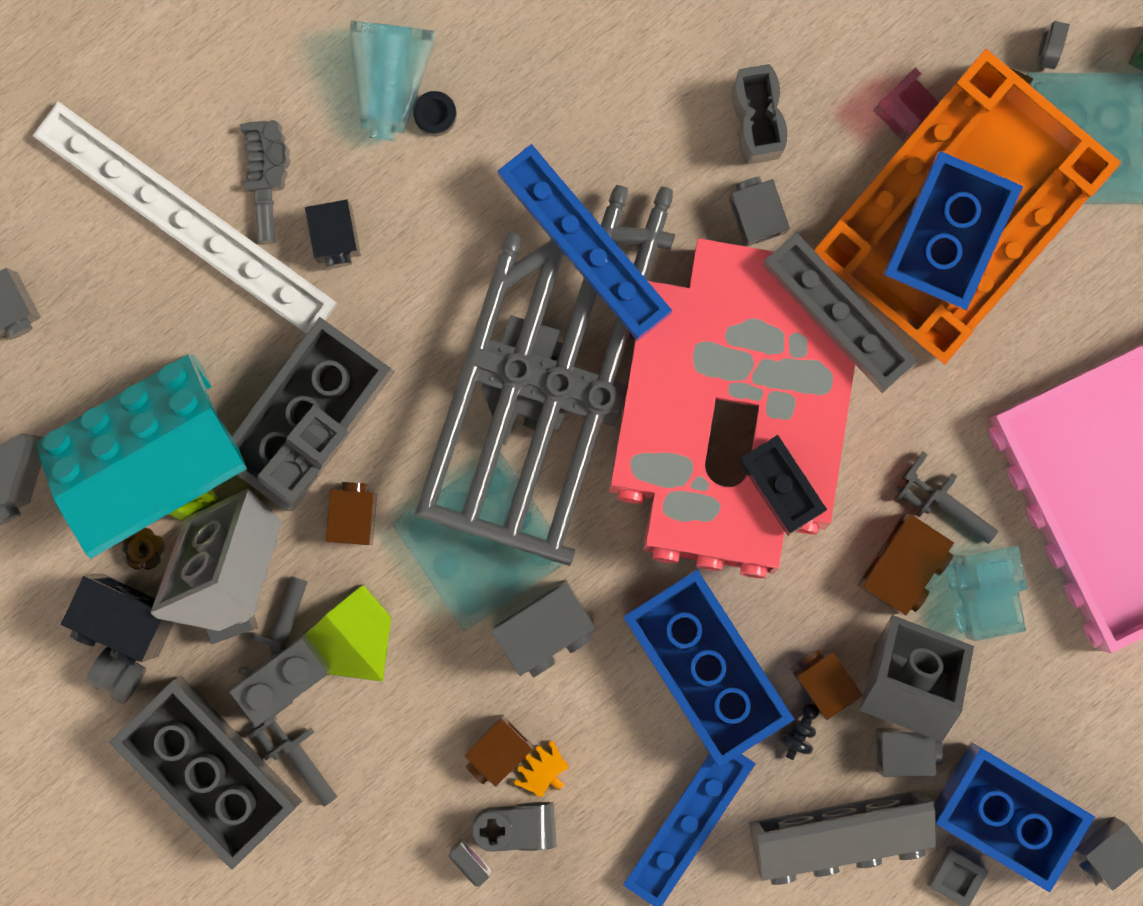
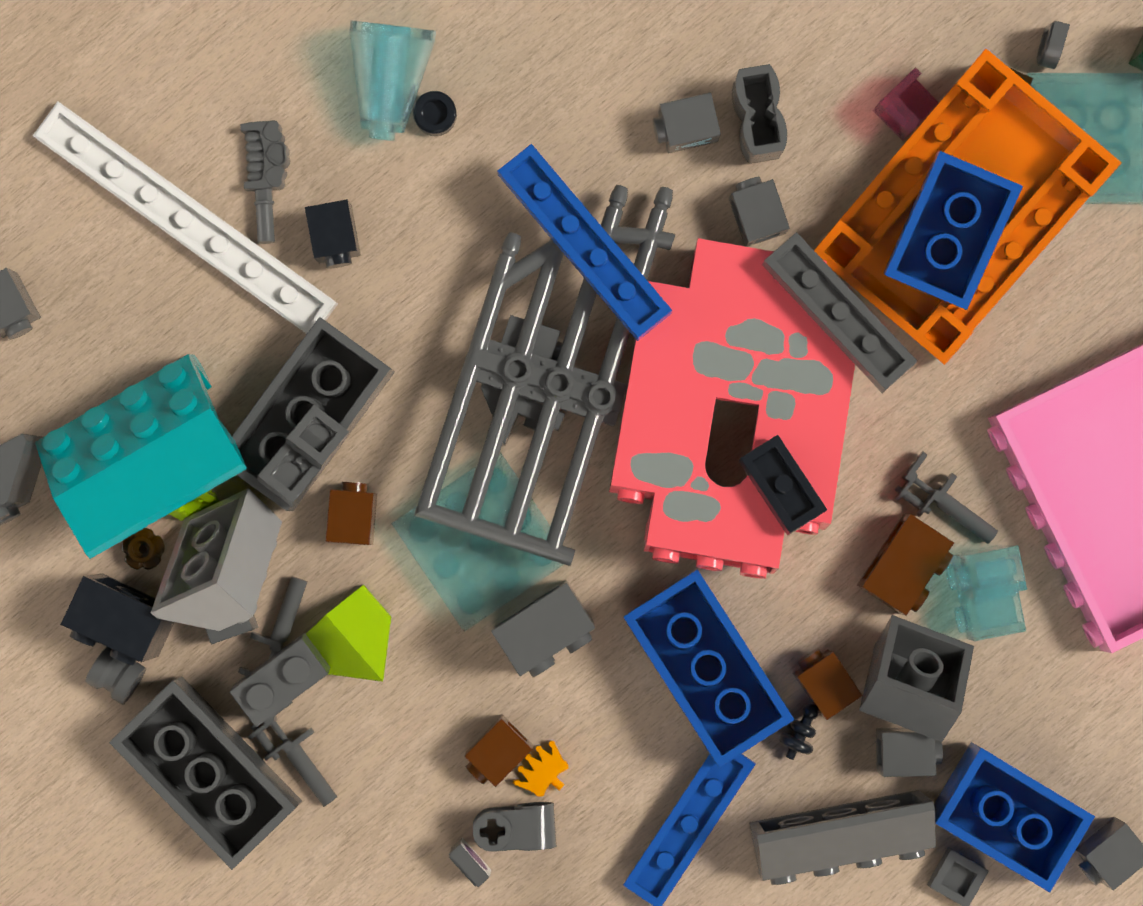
(687, 123): none -> dark grey brick

